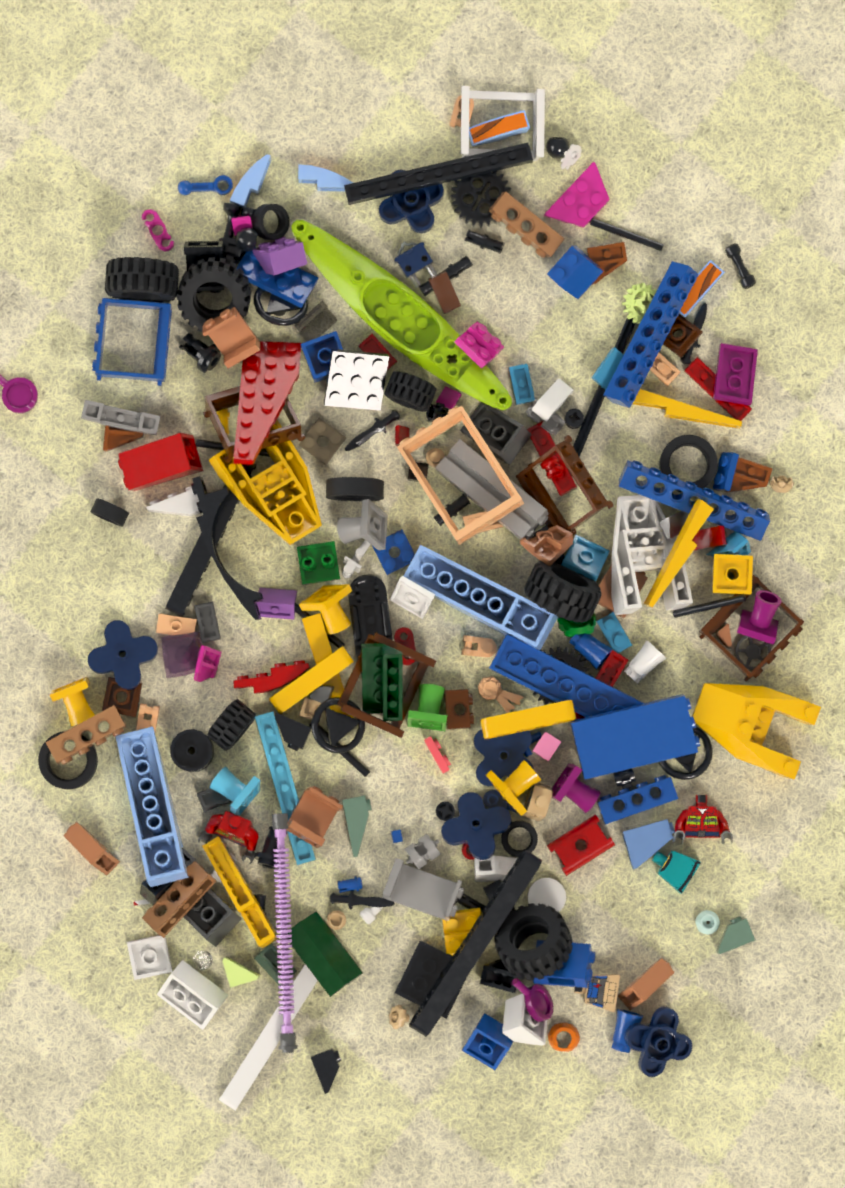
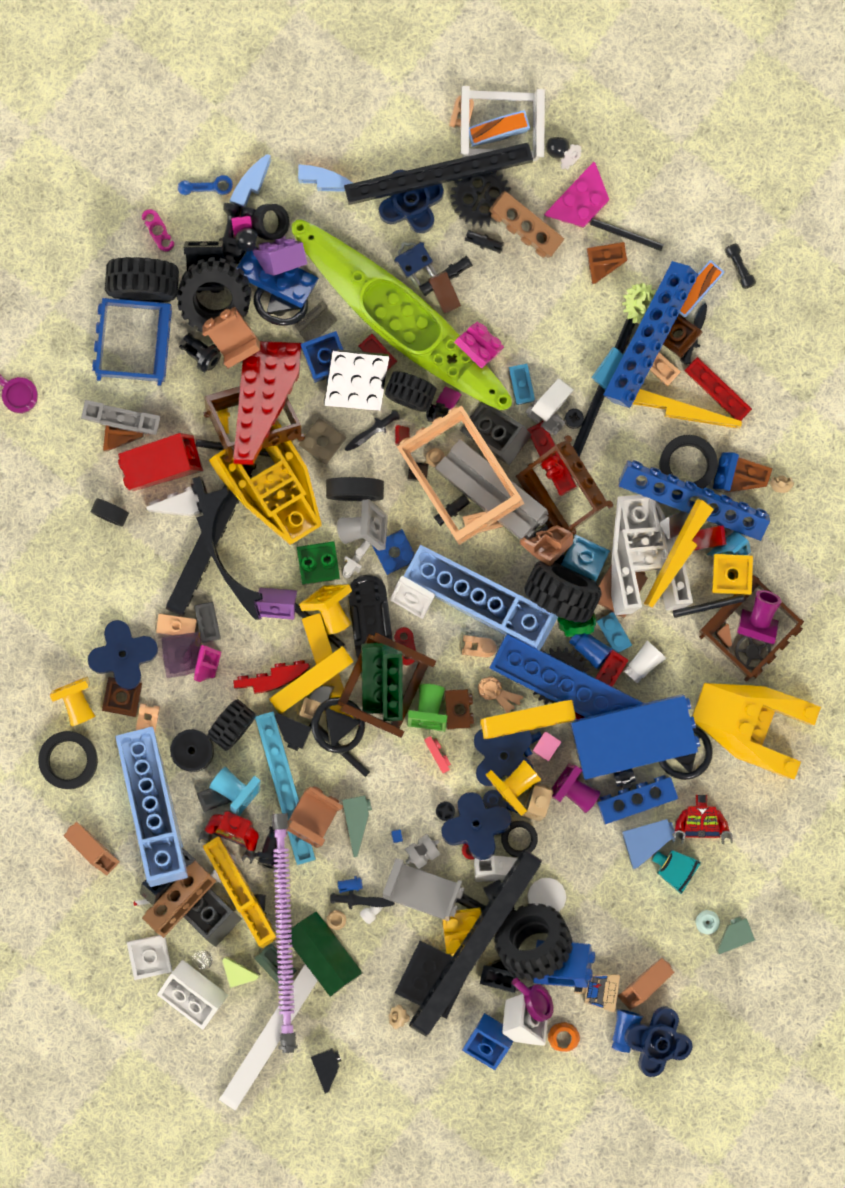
(57, 744): medium nougat brick -> none
(575, 272): blue slope -> none
(595, 845): red piece -> none
(735, 374): magenta plate -> none

